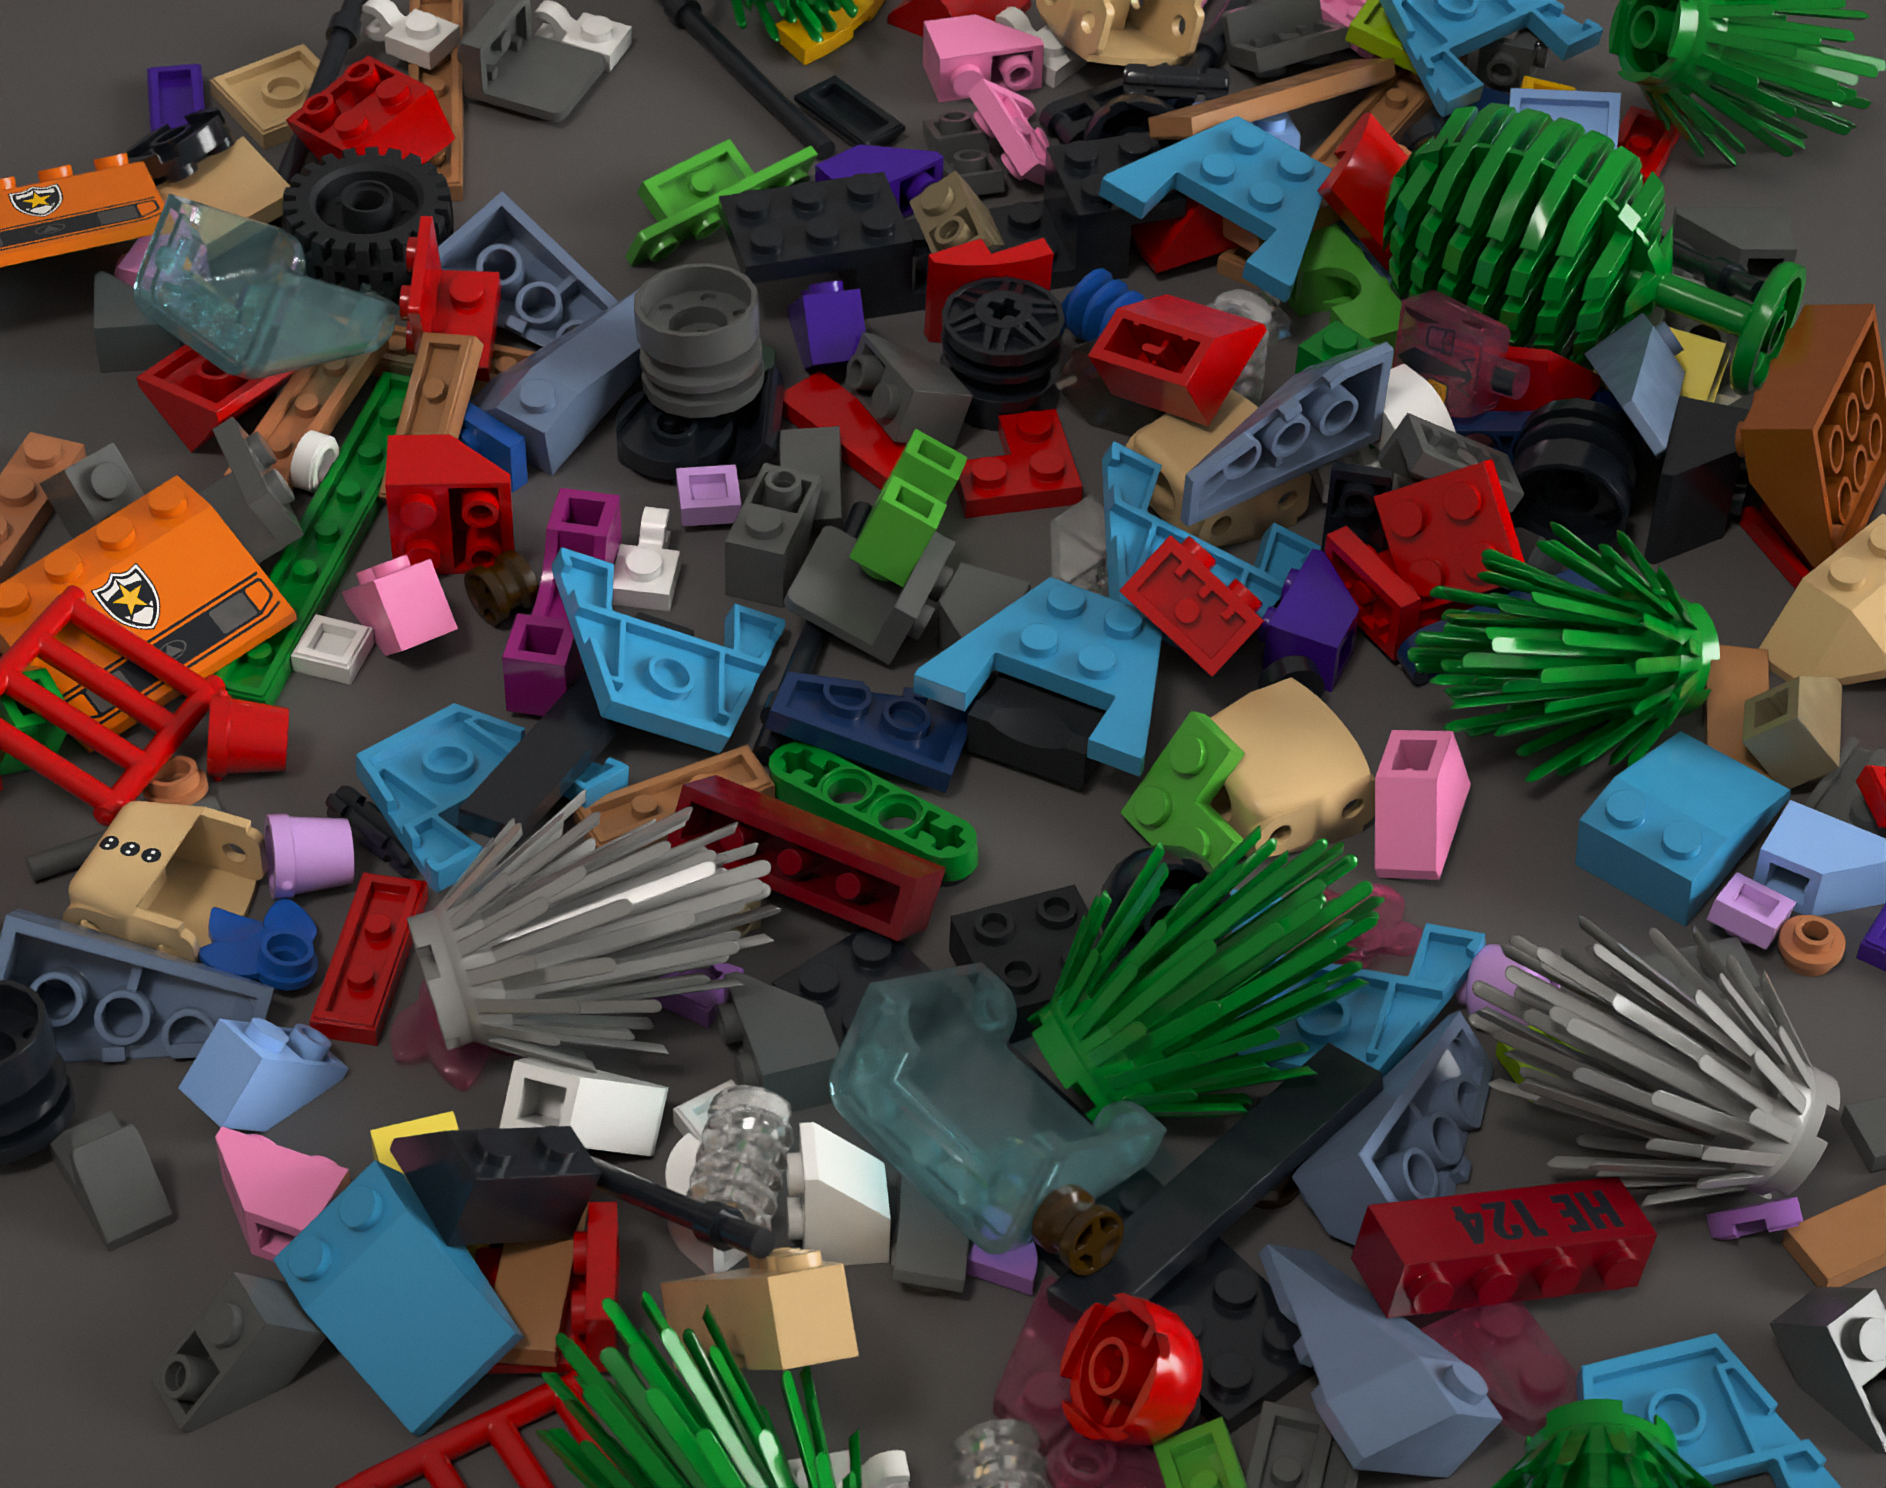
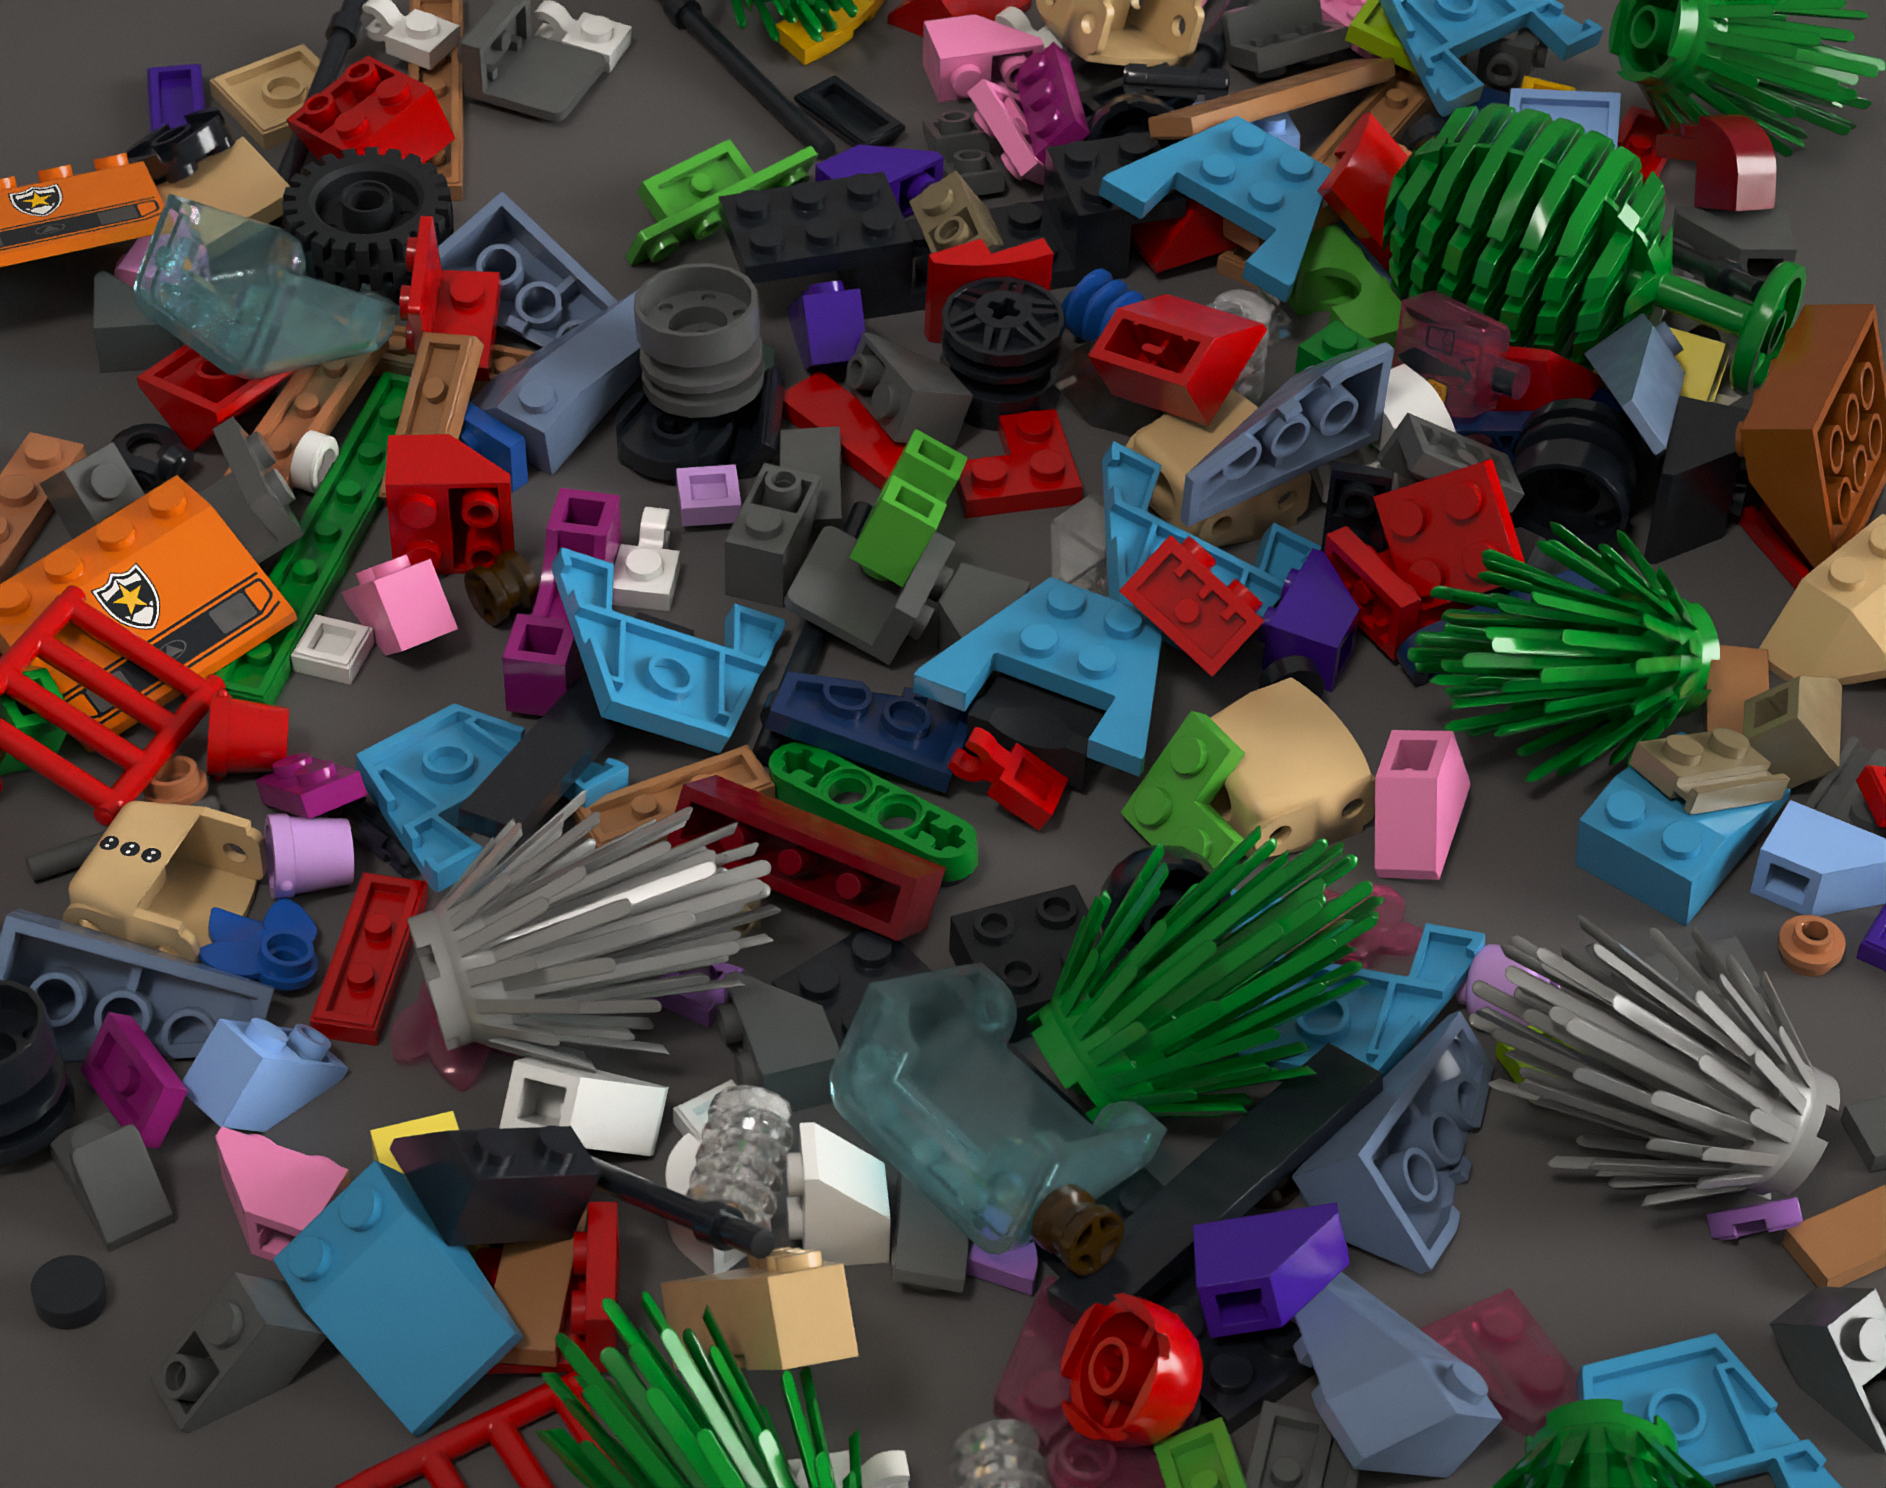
(69, 1291): none -> black tile
(134, 1079): none -> magenta plate
(172, 456): none -> black piece
(309, 785): none -> magenta plate
(1017, 777): none -> red plate
(1050, 100): none -> magenta plate
(1266, 1266): none -> dark purple slope
(1502, 1246): dark red brick -> none
(1708, 770): none -> dark tan plate
(1732, 161): none -> dark red brick
(1750, 911): lavender plate -> none

